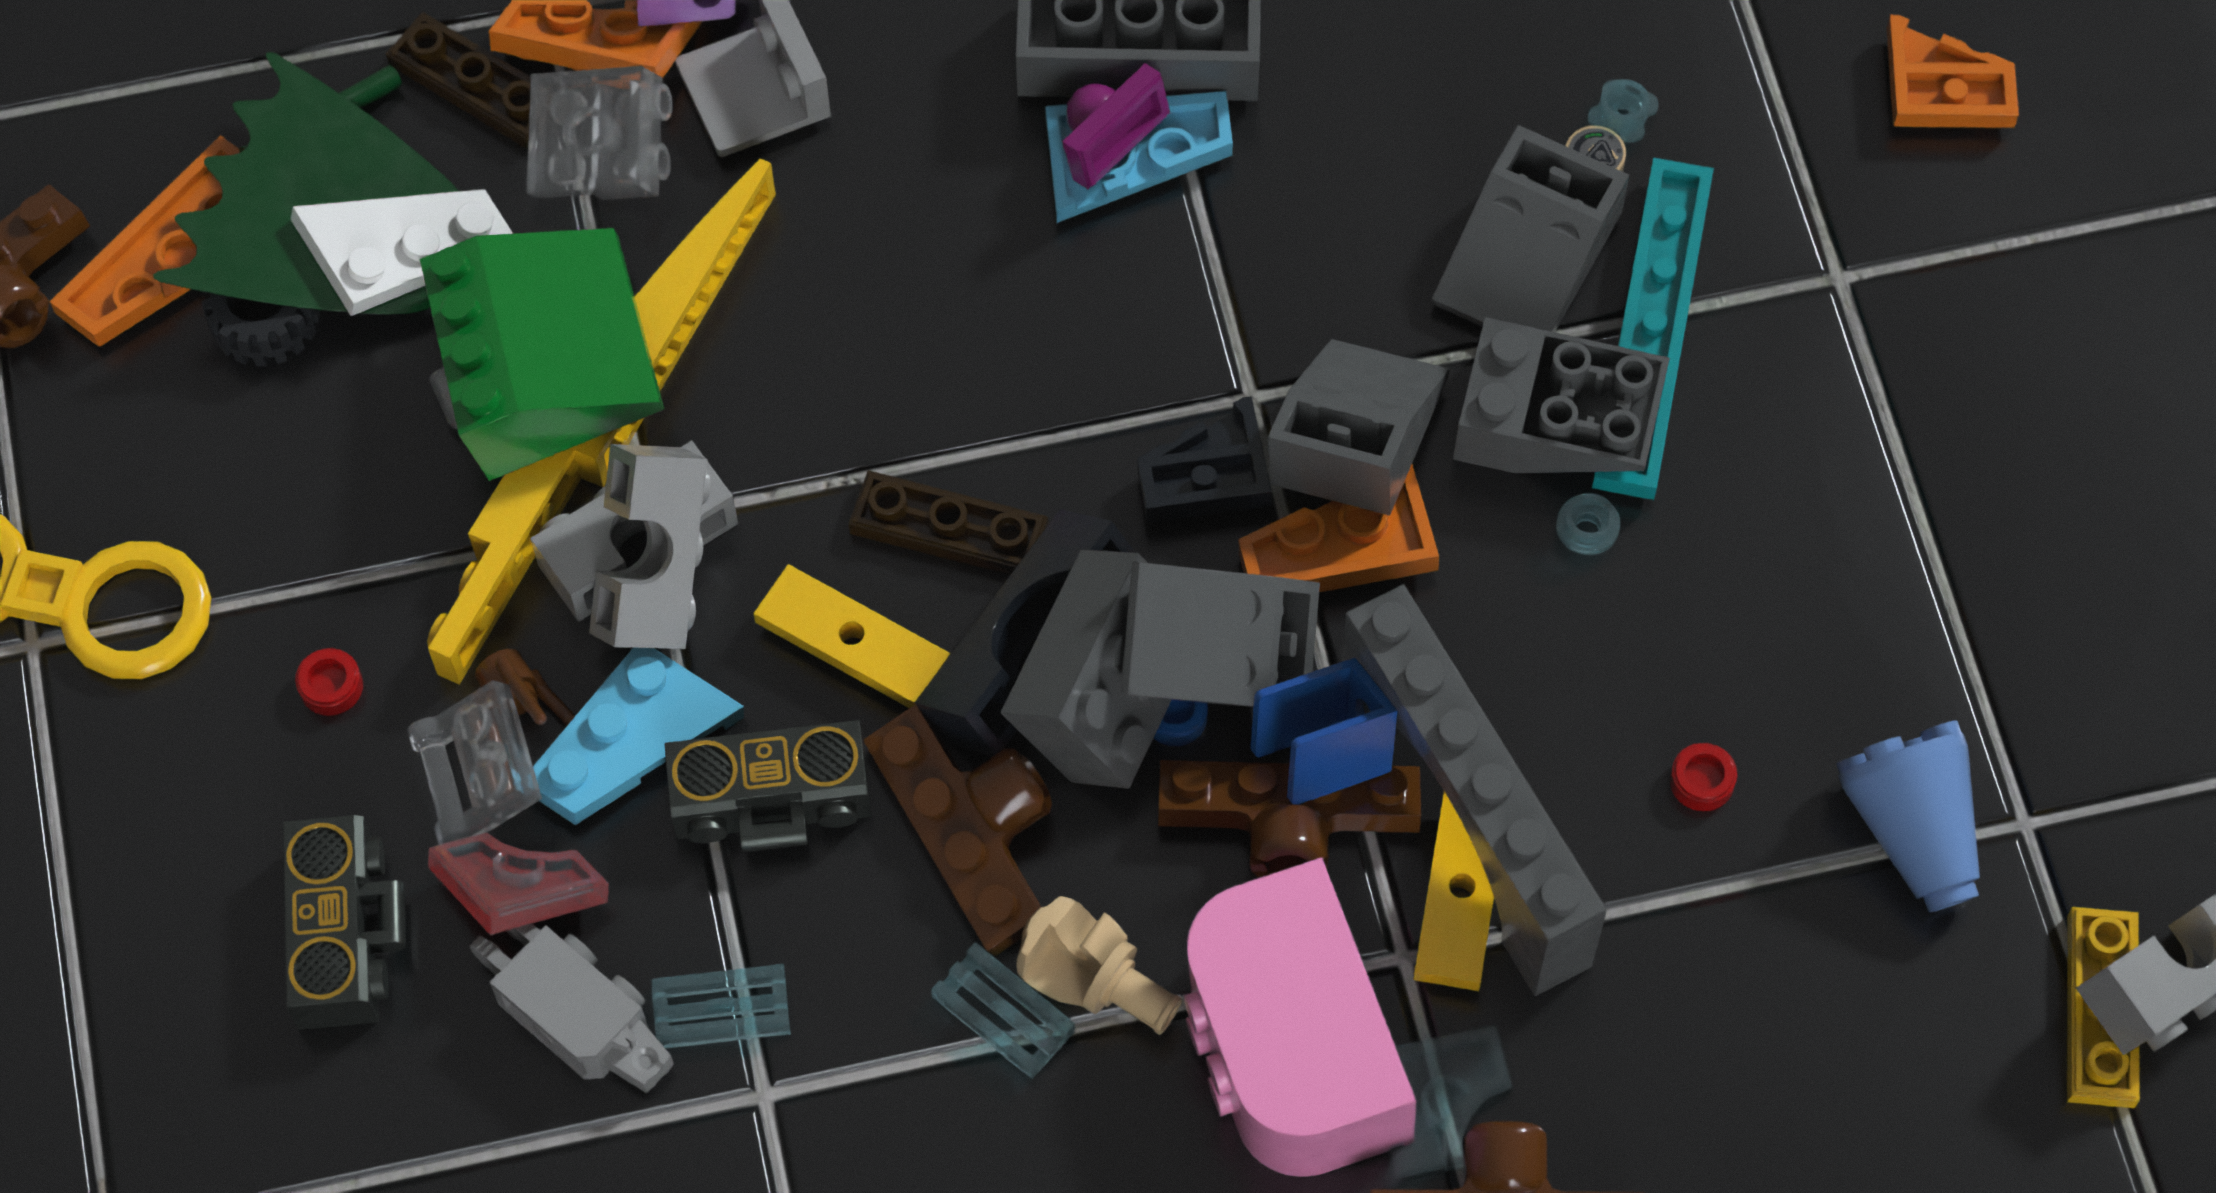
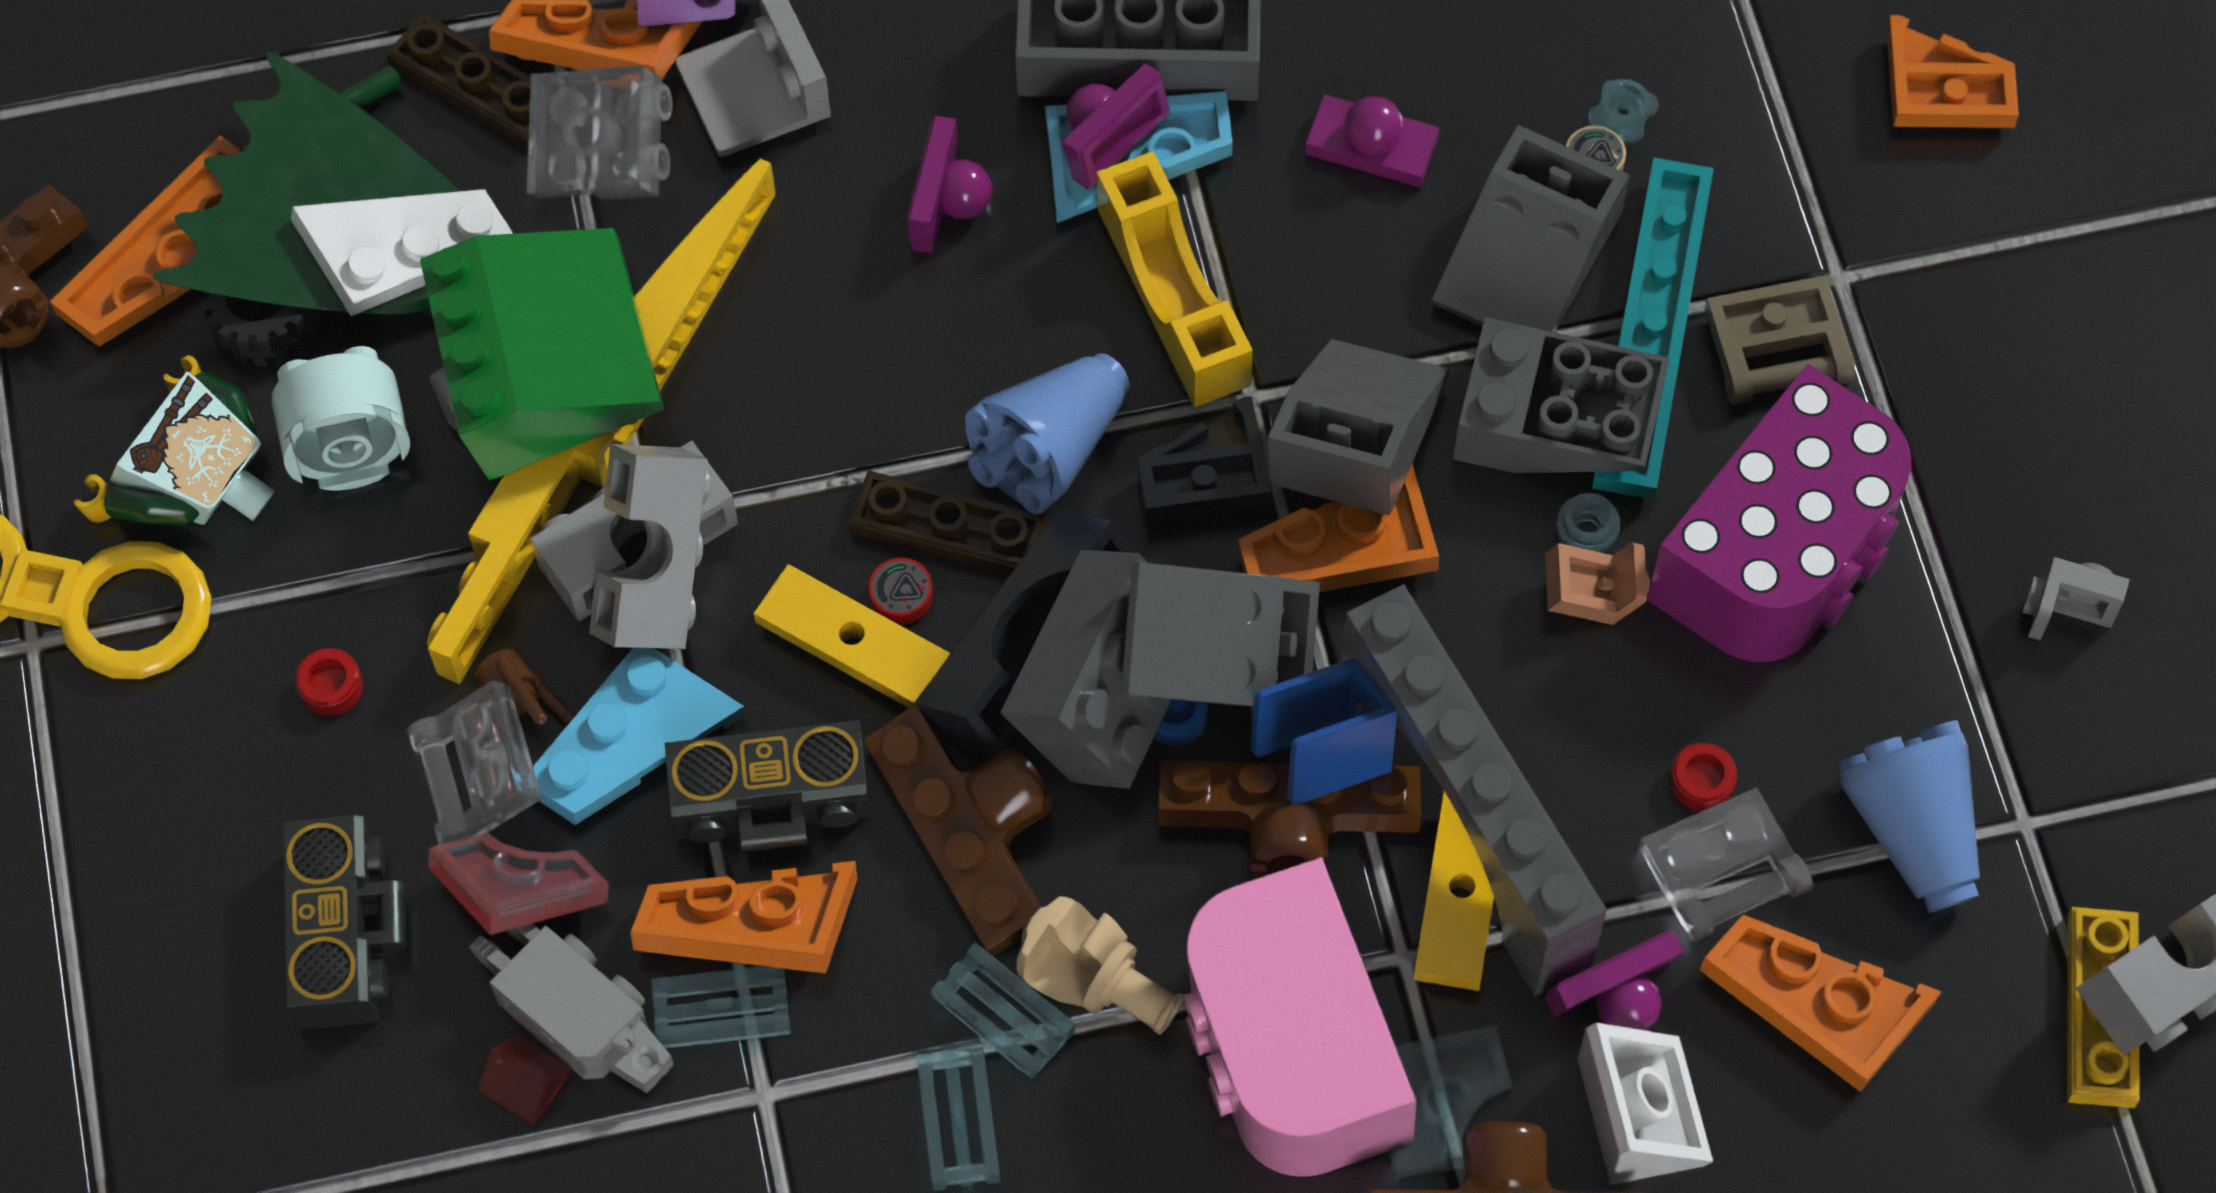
(185, 458): none -> torso
(339, 419): none -> light aqua brick
(522, 1078): none -> clear red slope
(759, 923): none -> orange wing
(901, 590): none -> tile
(944, 186): none -> magenta tile
(964, 1172): none -> clear light blue tile
(1044, 429): none -> medium blue cone
(1152, 242): none -> yellow arch
(1372, 139): none -> magenta tile
(1596, 583): none -> nougat bracket
(1620, 985): none -> magenta tile
(1641, 1102): none -> white slope
(1718, 846): none -> clear plate
(1773, 322): none -> dark tan plate
(1787, 524): none -> magenta brick
(1825, 1005): none -> orange wing
(2077, 591): none -> light grey bracket

